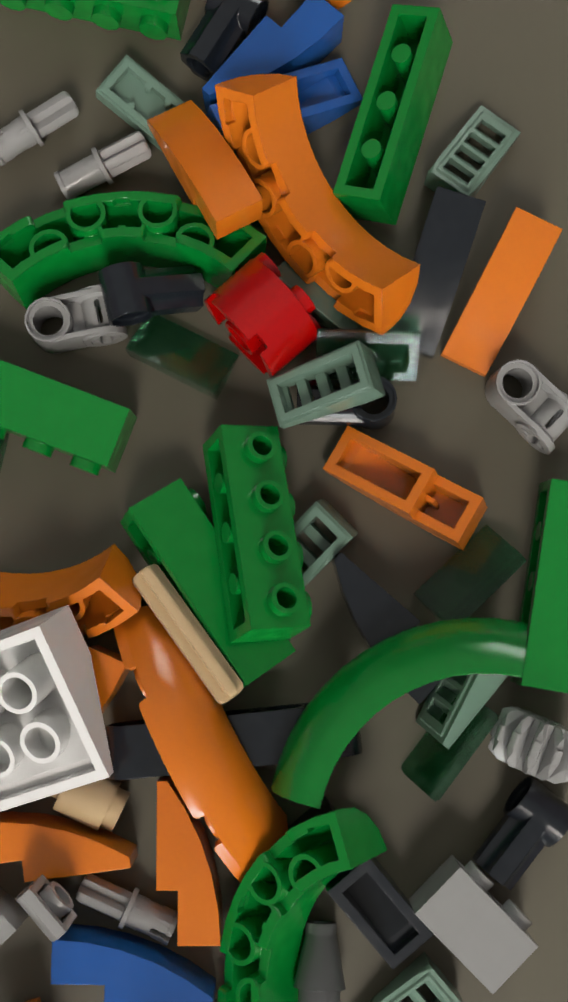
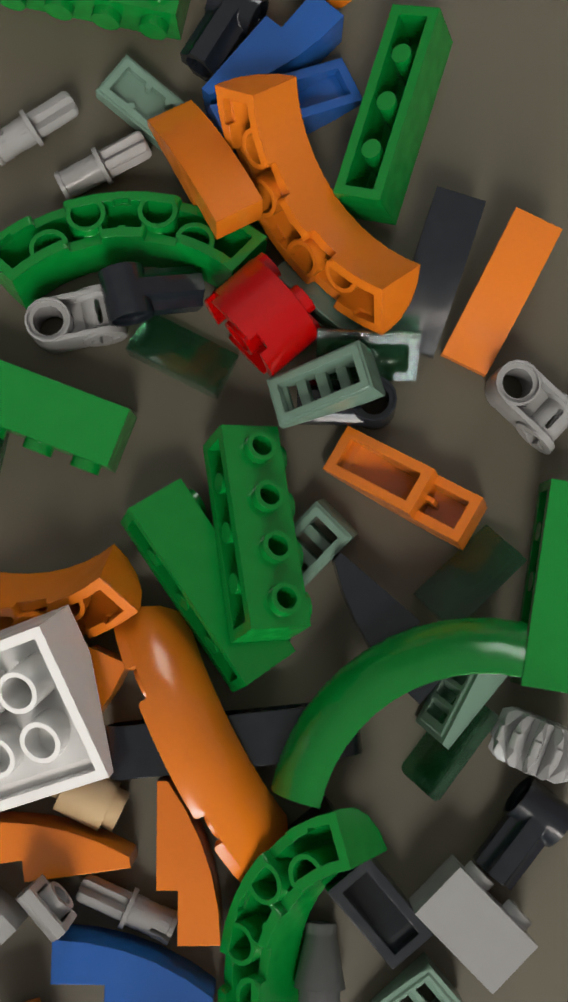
(188, 634): tan axle -> none
(442, 177): sand green slope -> none

